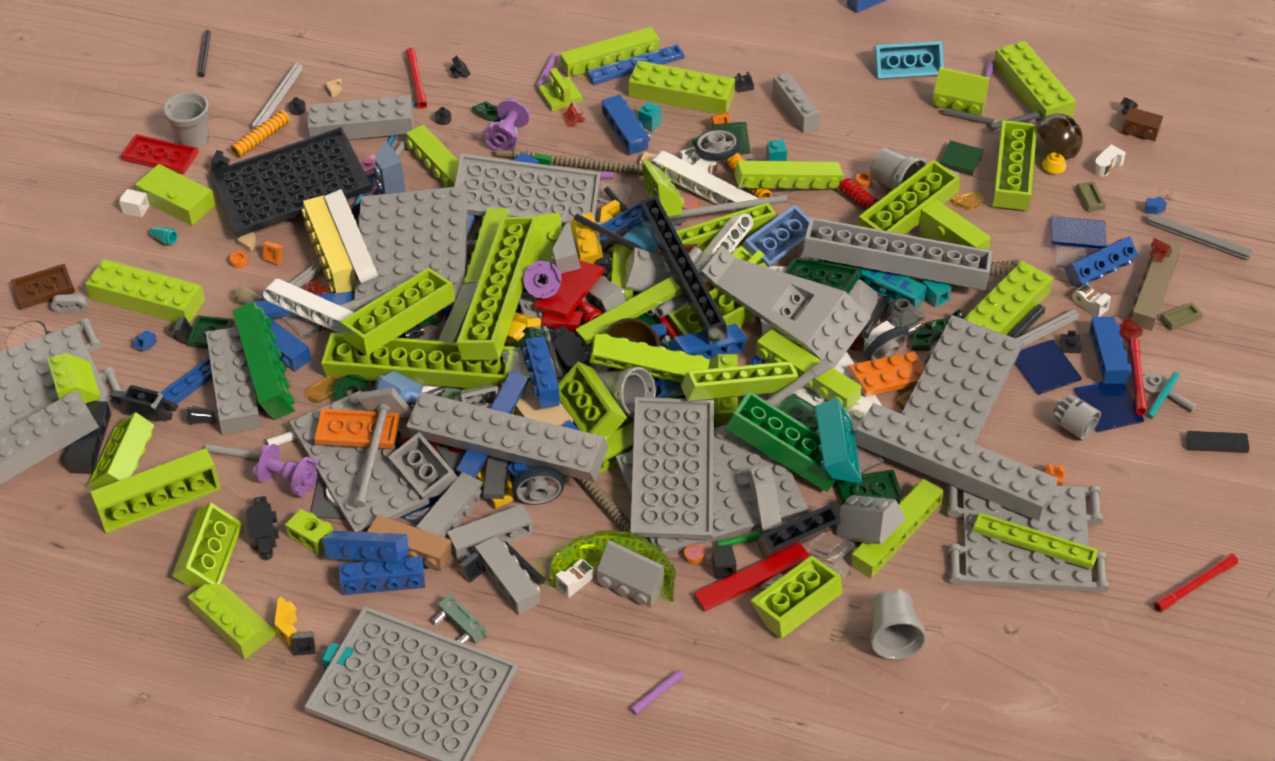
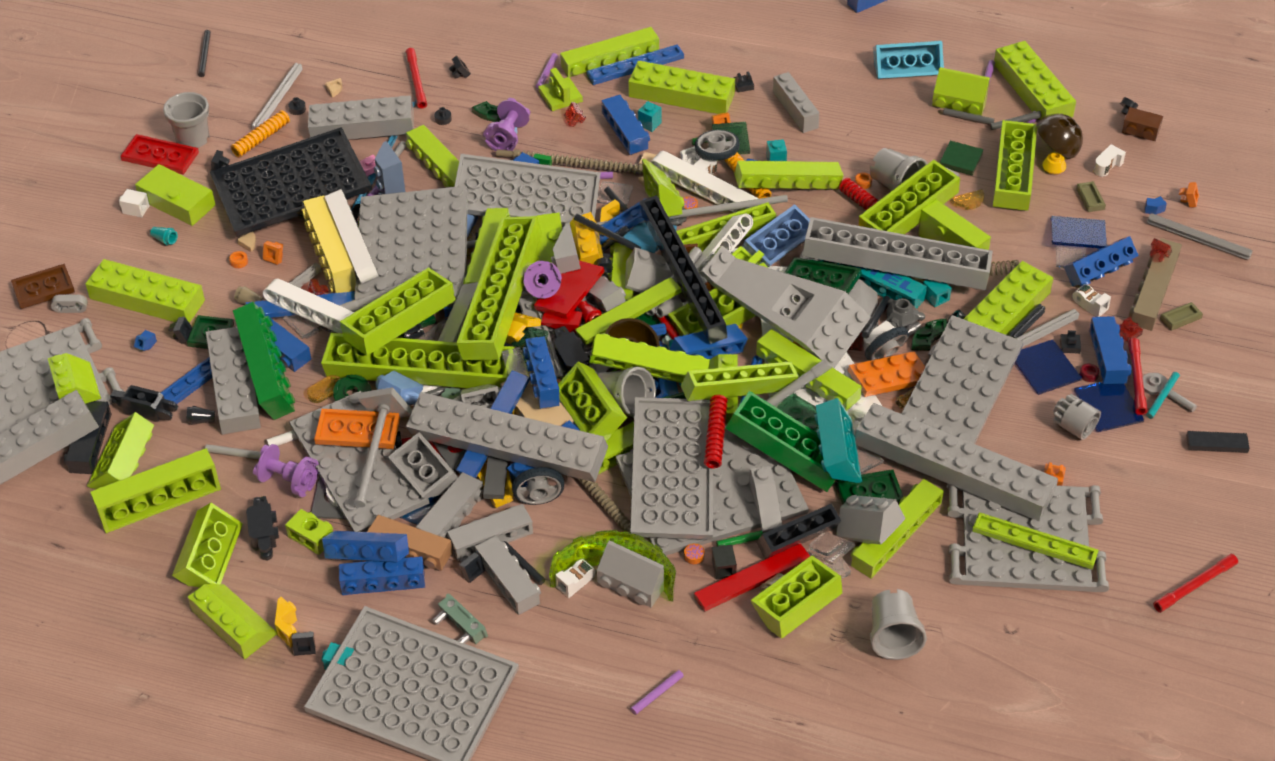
(715, 431): none -> red piece
(1089, 372): none -> dark red tile
(1191, 194): none -> orange tile

